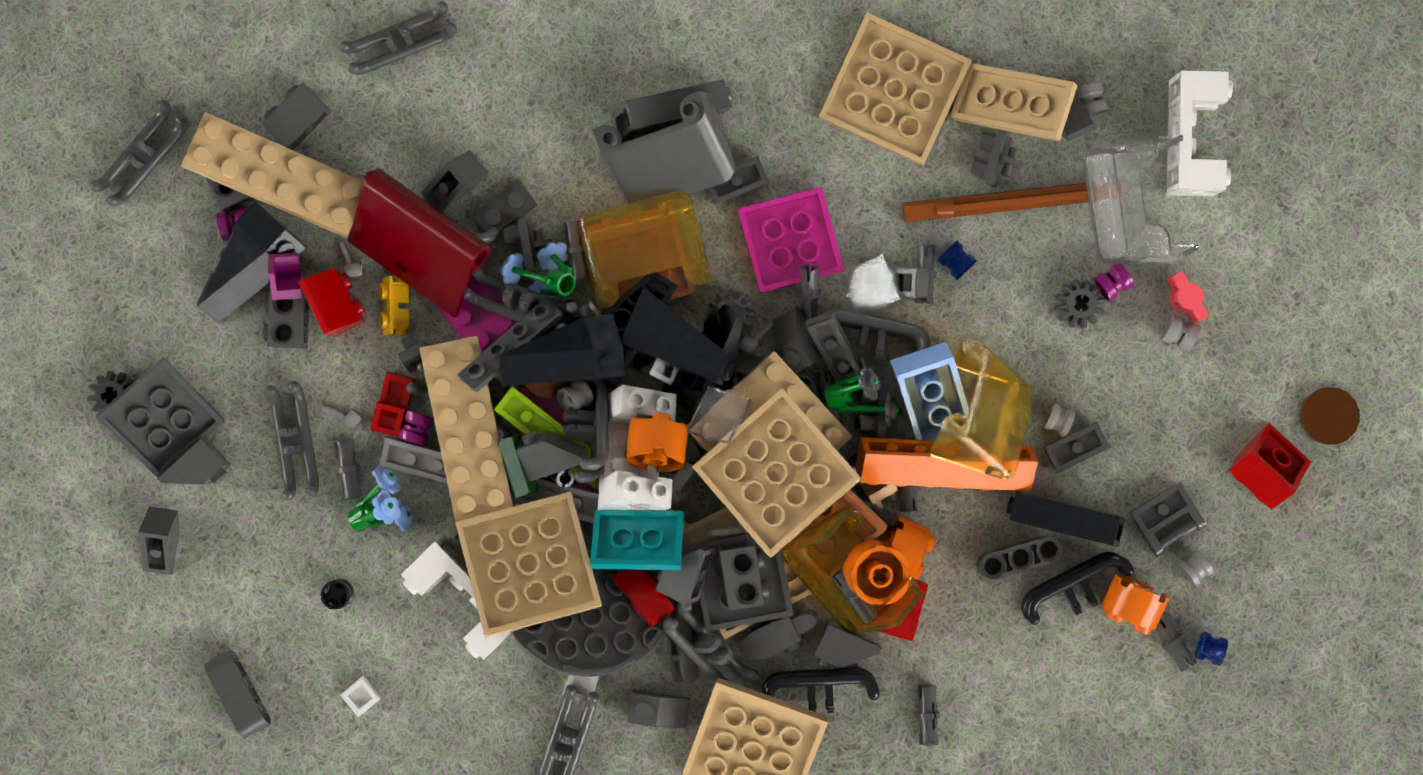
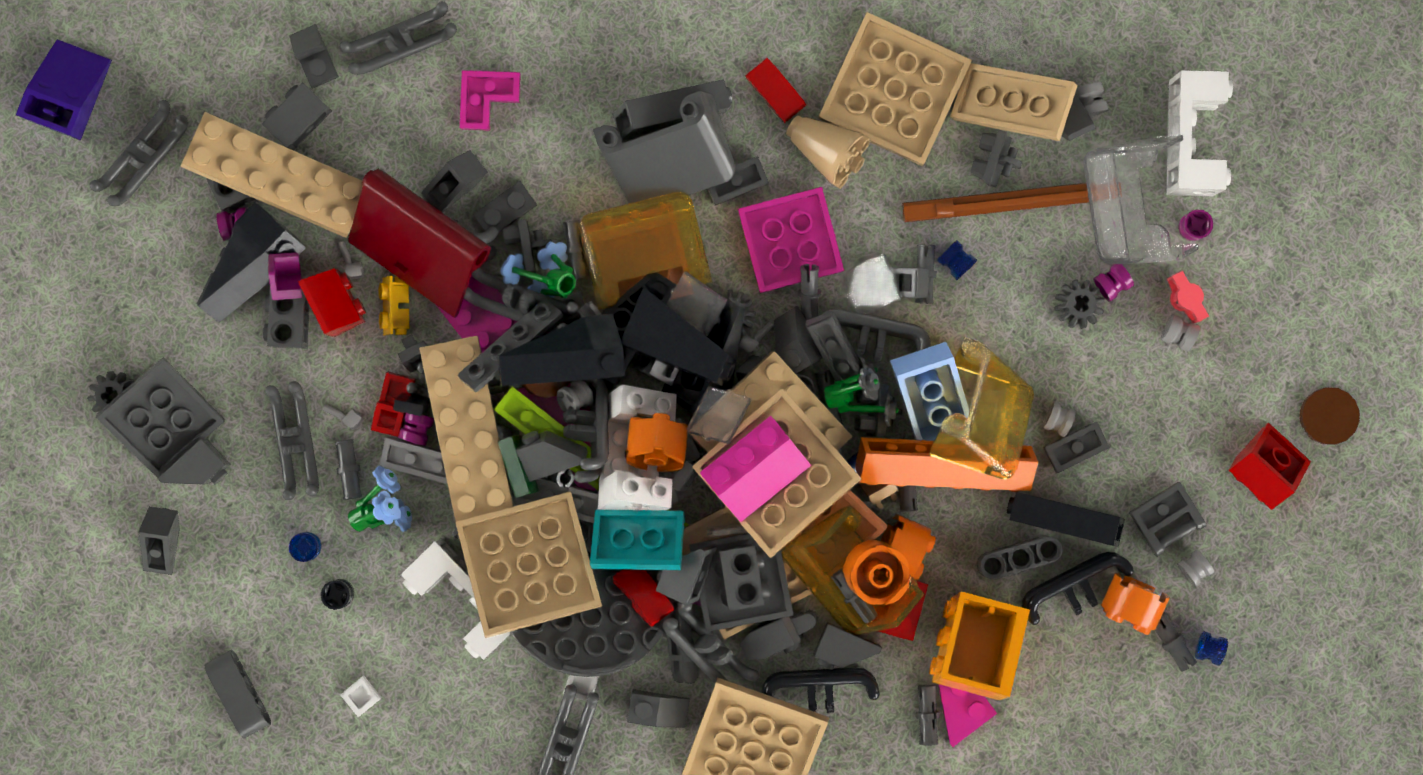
(64, 89): none -> dark purple slope
(298, 546): none -> clear blue wheel
(313, 56): none -> dark grey slope
(411, 404): none -> black tile
(481, 89): none -> dark pink plate
(696, 303): none -> clear piece
(755, 469): none -> dark pink slope
(775, 90): none -> red slope
(829, 147): none -> tan cone
(963, 712): none -> dark pink wing
(979, 645): none -> light orange container
(1201, 224): none -> magenta wheel

